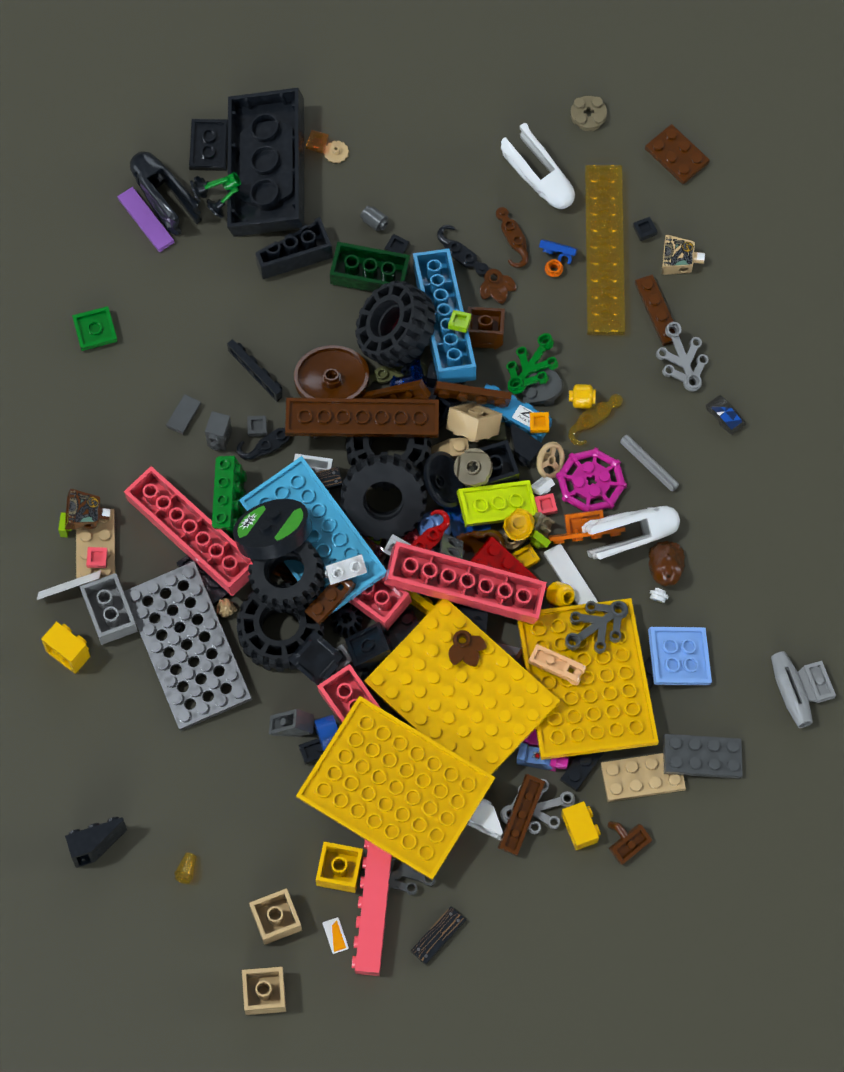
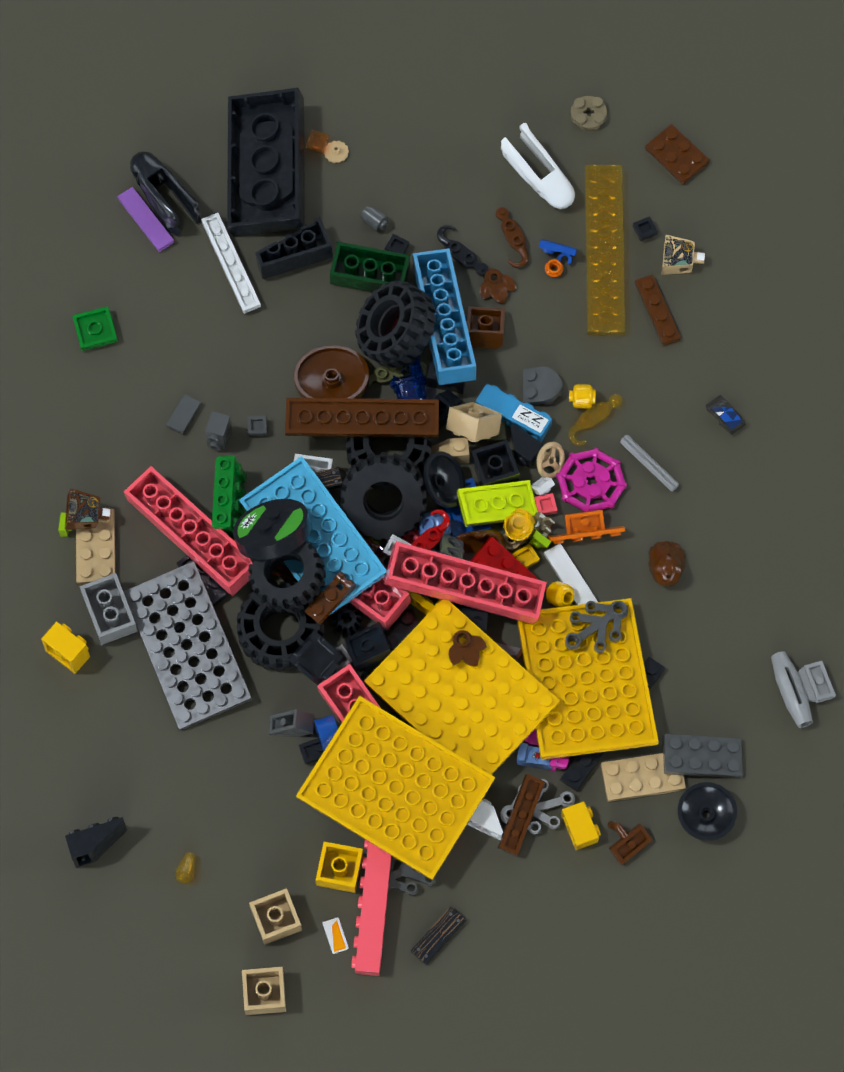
(67, 585): white sticker -> none
(97, 557): coral plate -> none
(200, 188): plant -> none
(208, 144): black tile -> none
(225, 608): tan plate -> none
(231, 263): none -> white plate
(250, 364): black plate -> none
(265, 445): black piece -> none
(345, 569): white hinge -> none
(409, 390): reddish brown plate -> none
(459, 321): lime plate -> none
(466, 460): dark tan plate -> none
(470, 393): reddish brown plate -> none
(518, 383): green plant -> none
(539, 422): light orange plate -> none
(556, 664): light nougat plate -> none
(654, 522): white piece -> none
(658, 595): white plate -> none
(679, 656): light blue plate -> none
(683, 359): light grey plant -> none
(713, 800): none -> black dish

